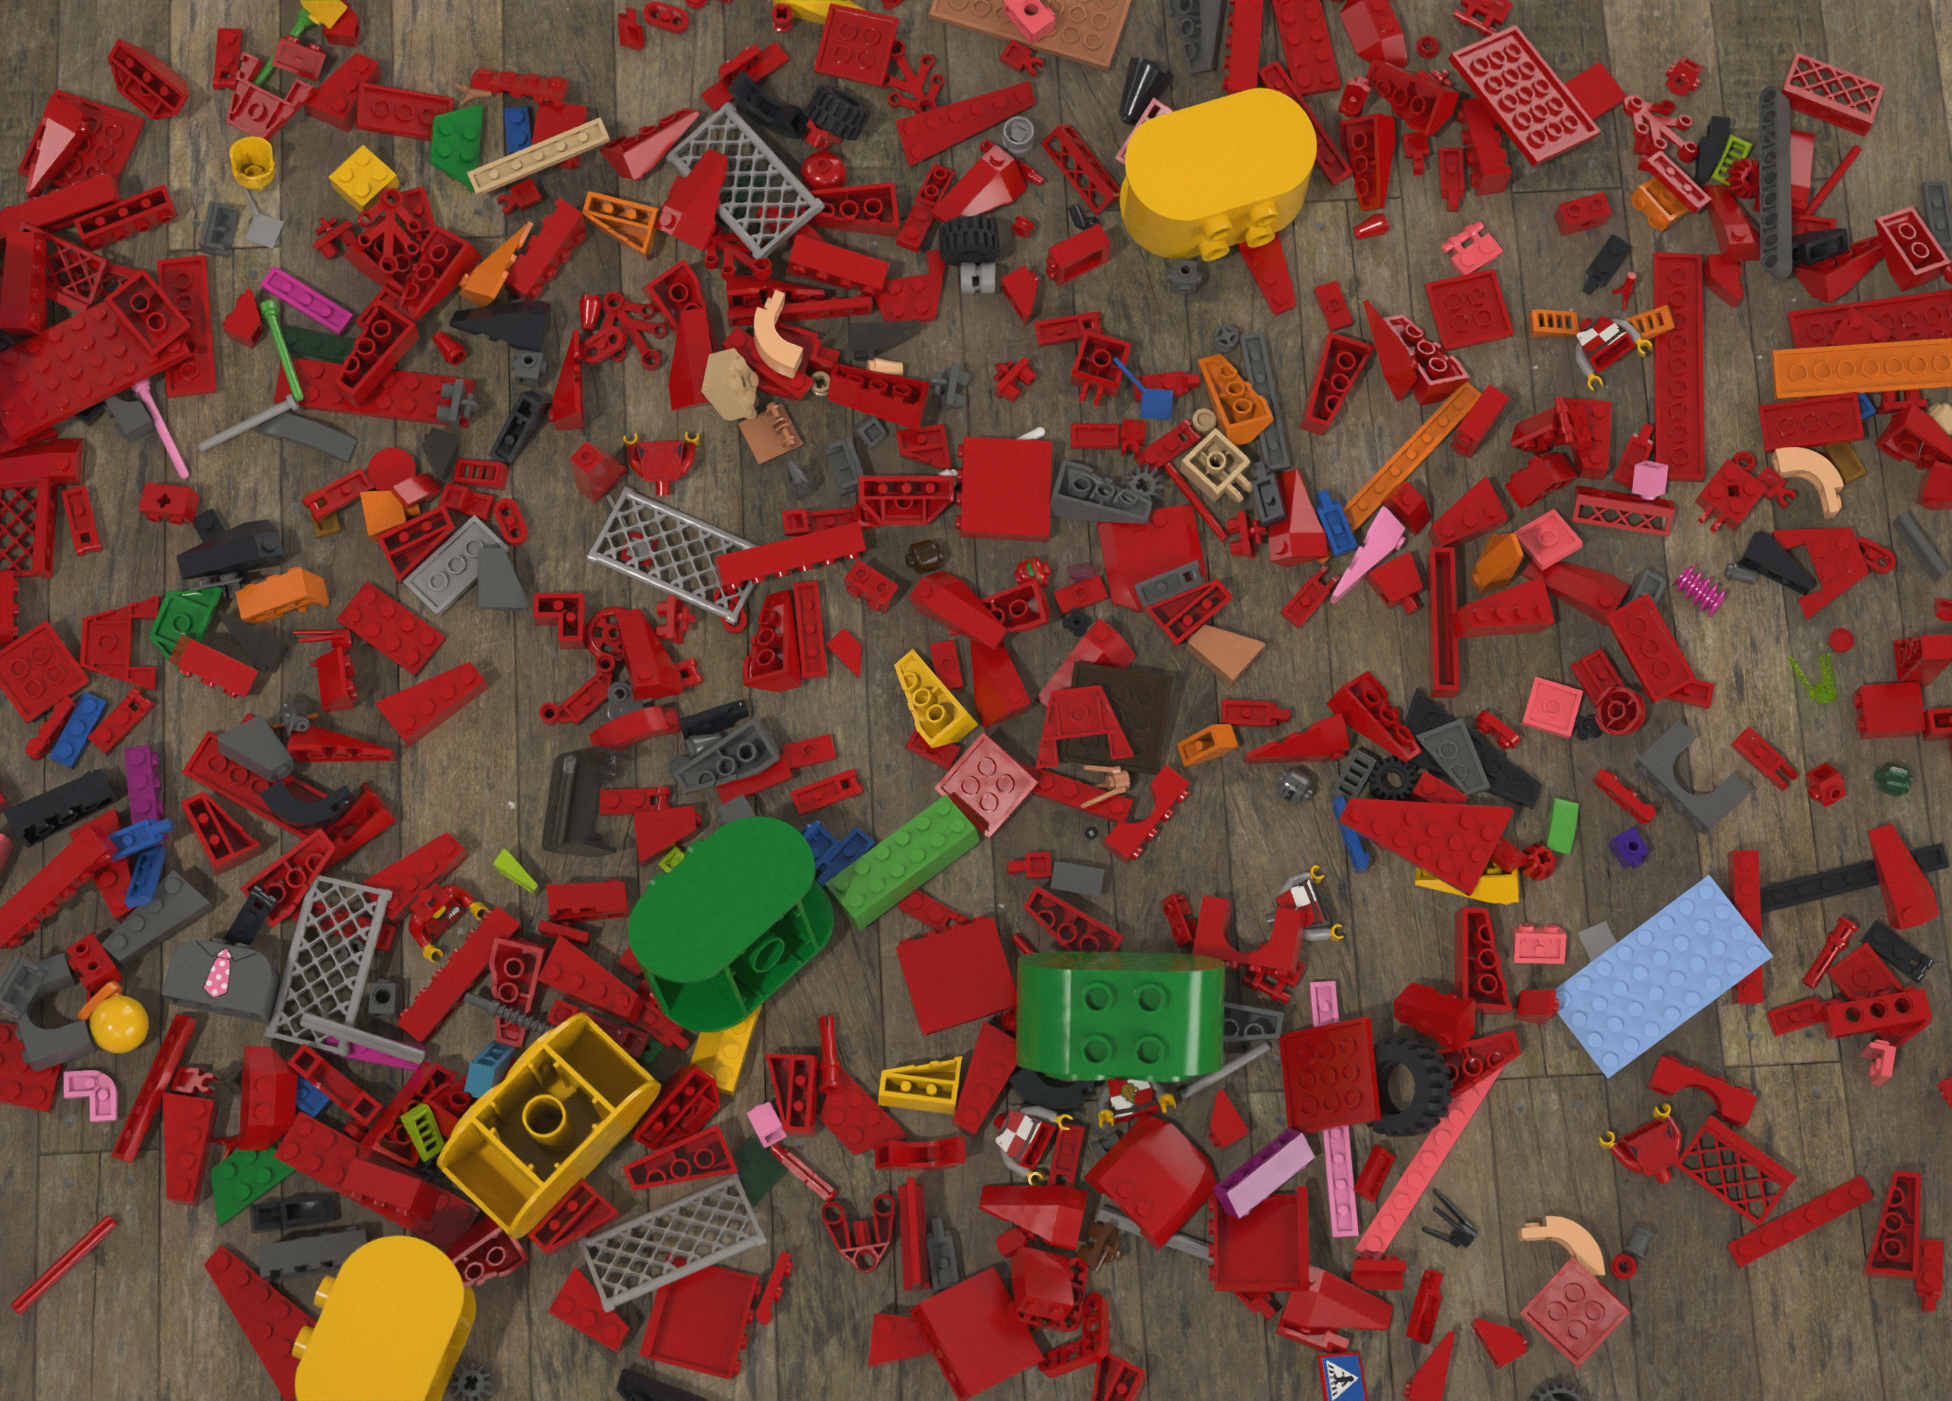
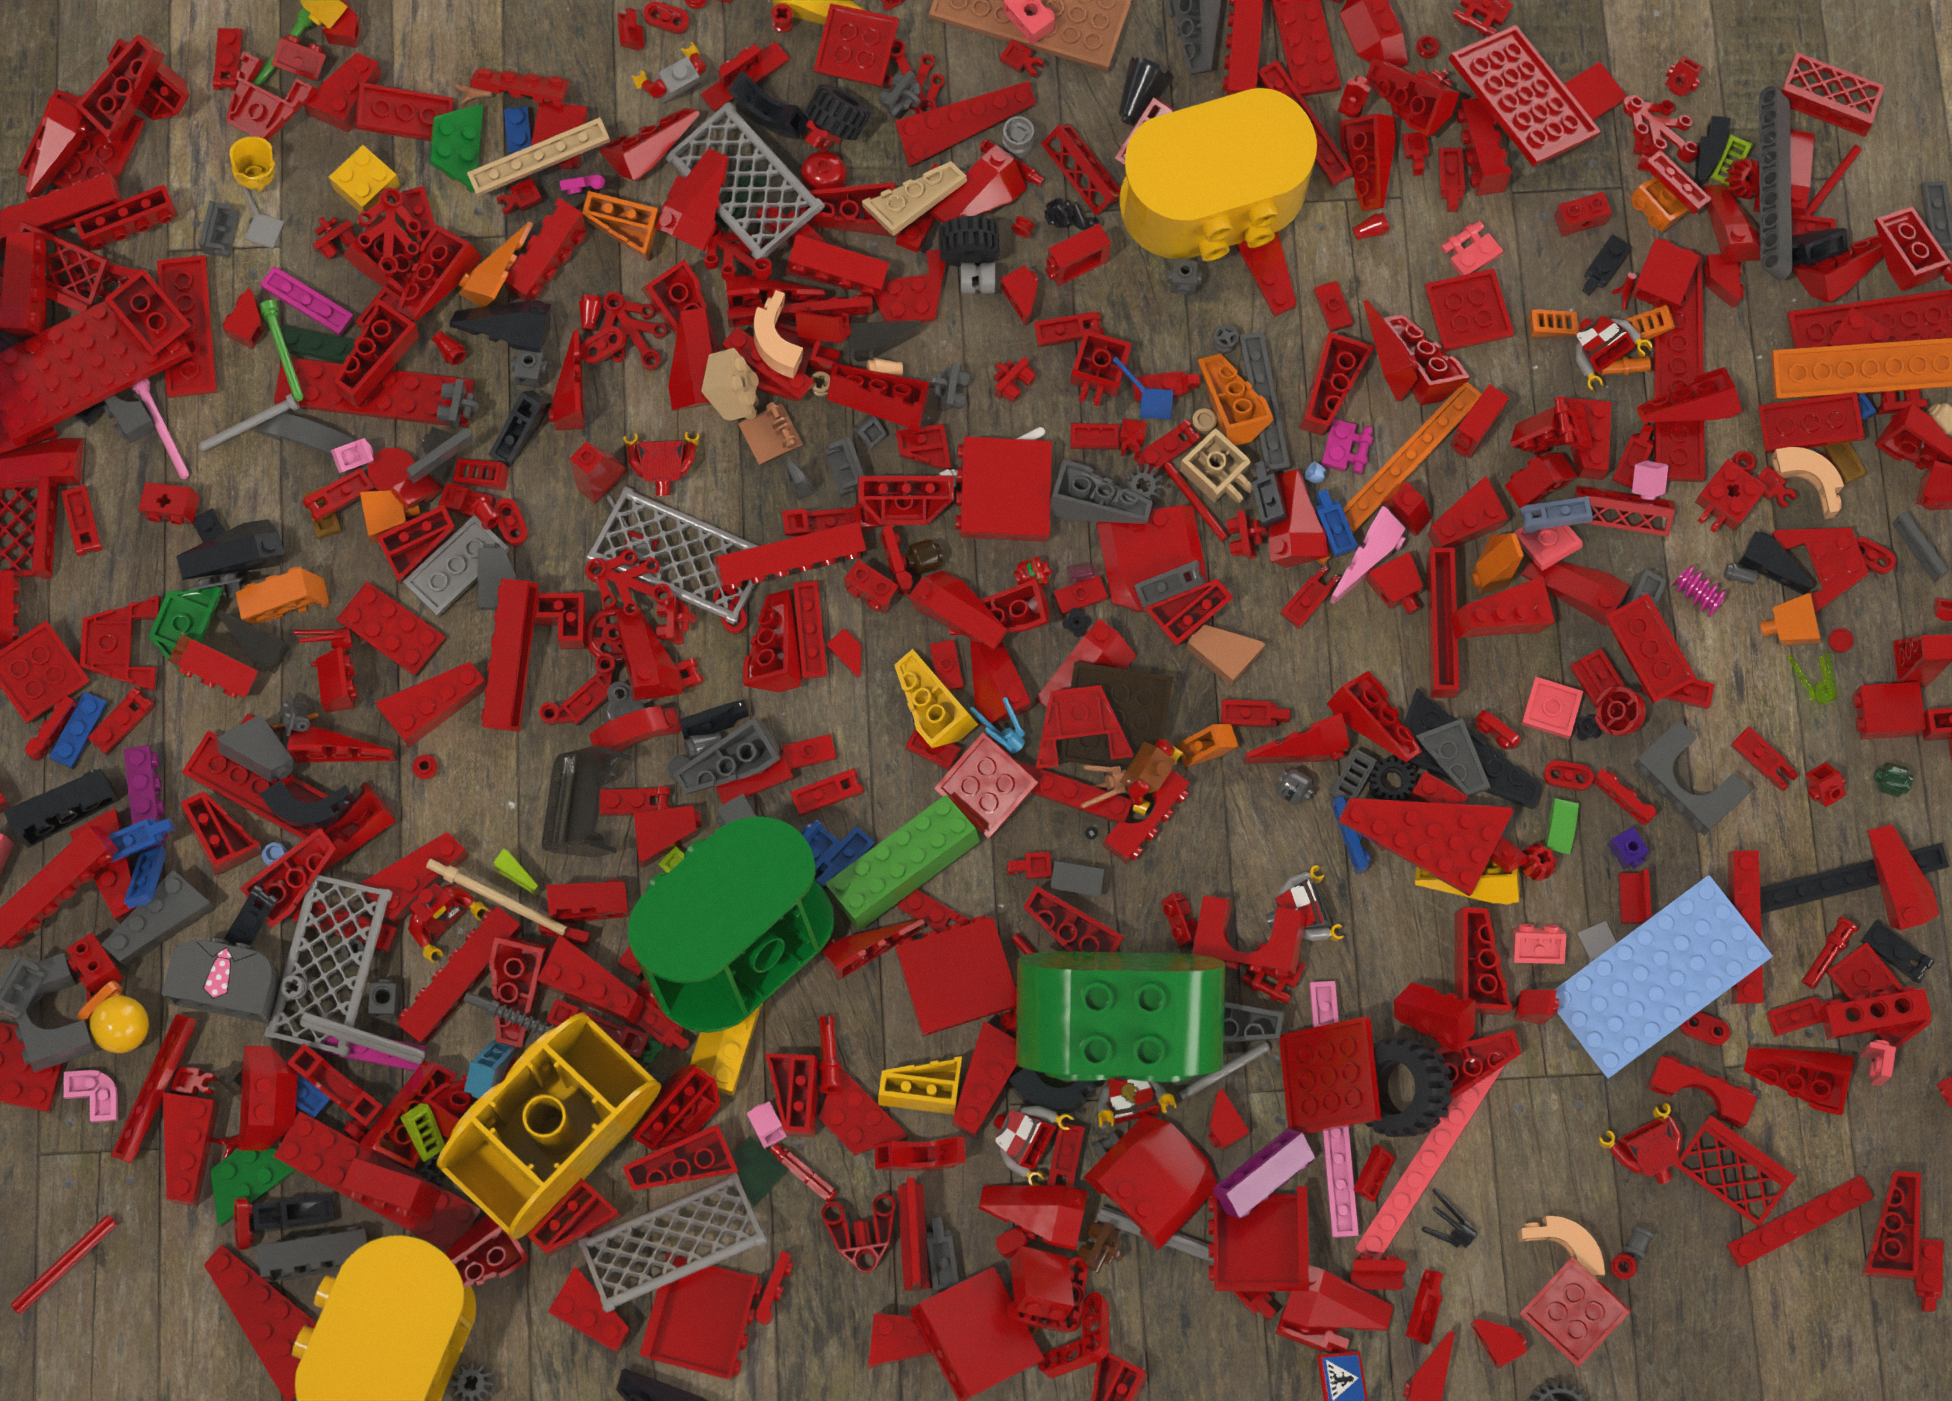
(121, 87): none -> red wedge
(243, 1234): none -> red plate
(272, 852): none -> light blue plate
(285, 987): none -> light grey bush
(352, 455): none -> bright pink bracket
(424, 774): none -> red plate
(439, 455): none -> dark grey tile
(452, 875): none -> tan bar
(485, 513): none -> red bush
(510, 655): none -> red brick
(575, 185): none -> dark pink plate
(626, 580): none -> red plant
(675, 78): none -> torso
(822, 327): none -> red hinge
(857, 950): none -> red wedge
(896, 562): none -> red hinge
(902, 96): none -> dark grey hips
(905, 204): none -> tan wing
(1008, 738): none -> dark azure plant
(1059, 212): none -> black gear
(1149, 771): none -> dark orange torso
(1315, 473): none -> light blue hinge
(1339, 443): none -> dark pink plate
(1556, 514): none -> sand blue plate
(1567, 775): none -> red plate
(1626, 366): none -> orange pin
(1634, 897): none -> red panel
(1665, 275): none -> red brick
(1704, 1029): none -> red plate
(1708, 398): none -> red wedge
(1793, 622): none -> orange torso
(1811, 1075): none -> red wedge

